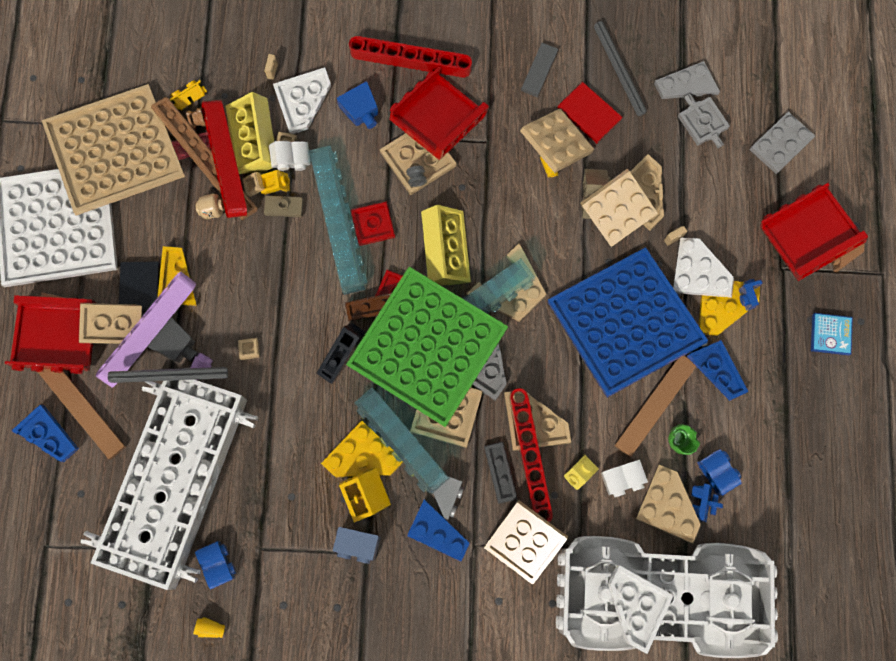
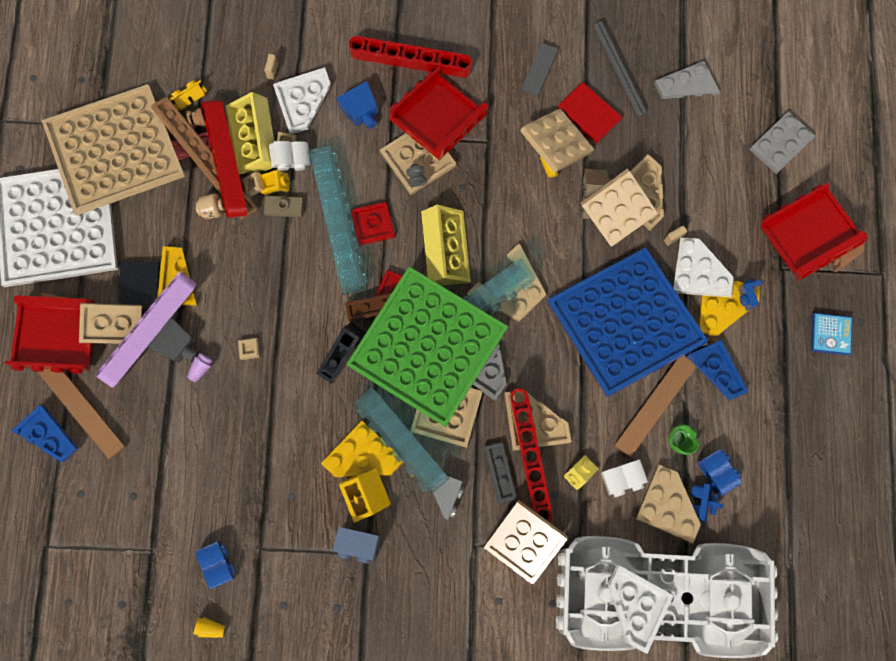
(167, 374): dark grey axle -> none
(186, 484): white piece -> none
(437, 533): blue wing -> none
(703, 121): light grey plate -> none

